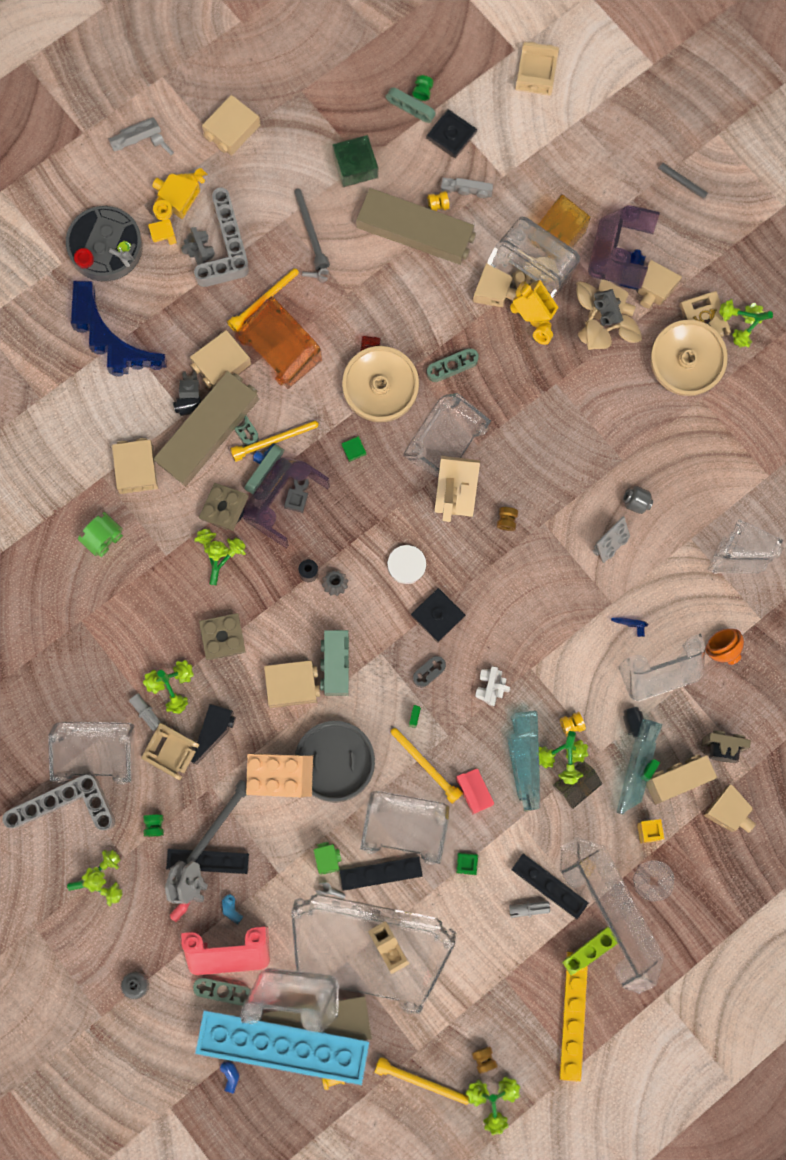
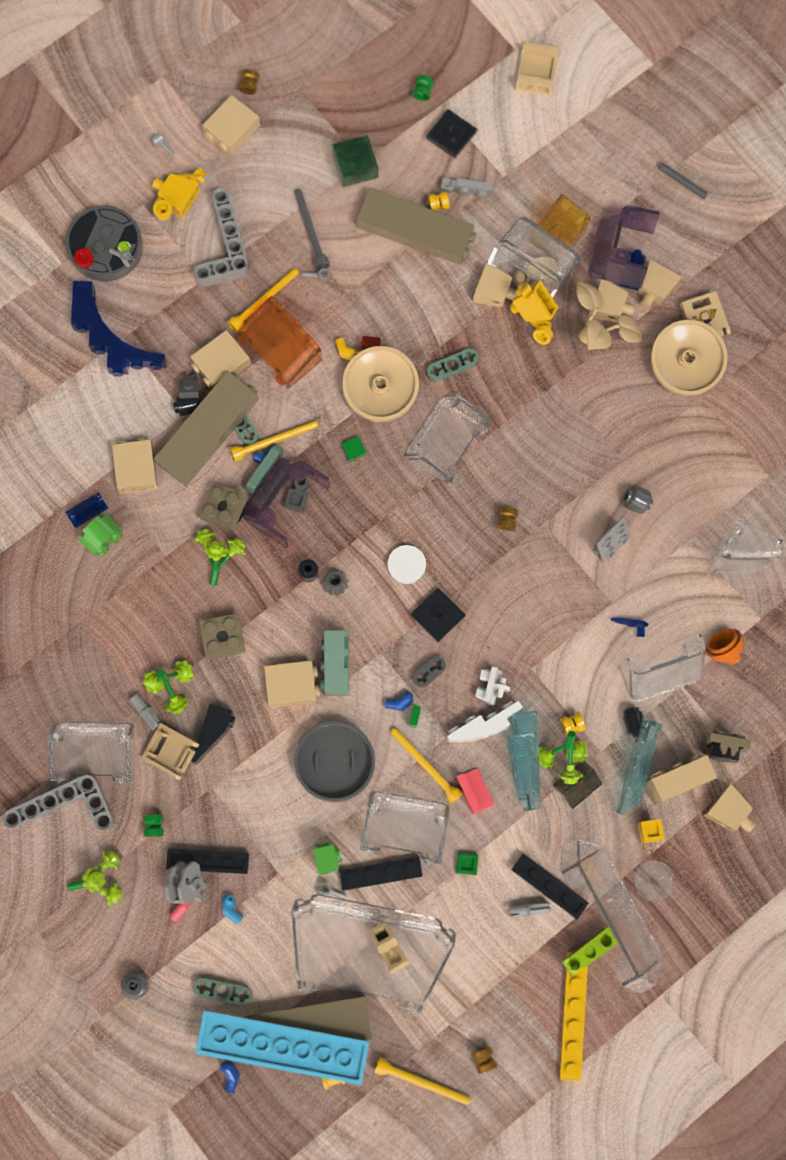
(87, 510): none -> clear blue hinge
(134, 134): light grey hinge -> none
(161, 231): yellow panel -> none
(195, 248): dark grey hips -> none
(240, 792): dark grey piece -> none
(249, 80): none -> pearl gold wheel
(251, 957): coral windscreen -> none
(279, 775): light nougat brick -> none
(294, 991): clear windscreen -> none
(344, 351): none -> yellow arm
(400, 704): none -> blue arm
(410, 105): sand green beam -> none
(456, 487): tan piece -> none
(478, 1093): lime plant -> none
(479, 729): none -> white slope
(608, 306): dark grey hips -> none
(649, 770): green tile -> none
(753, 315): lime plant -> none

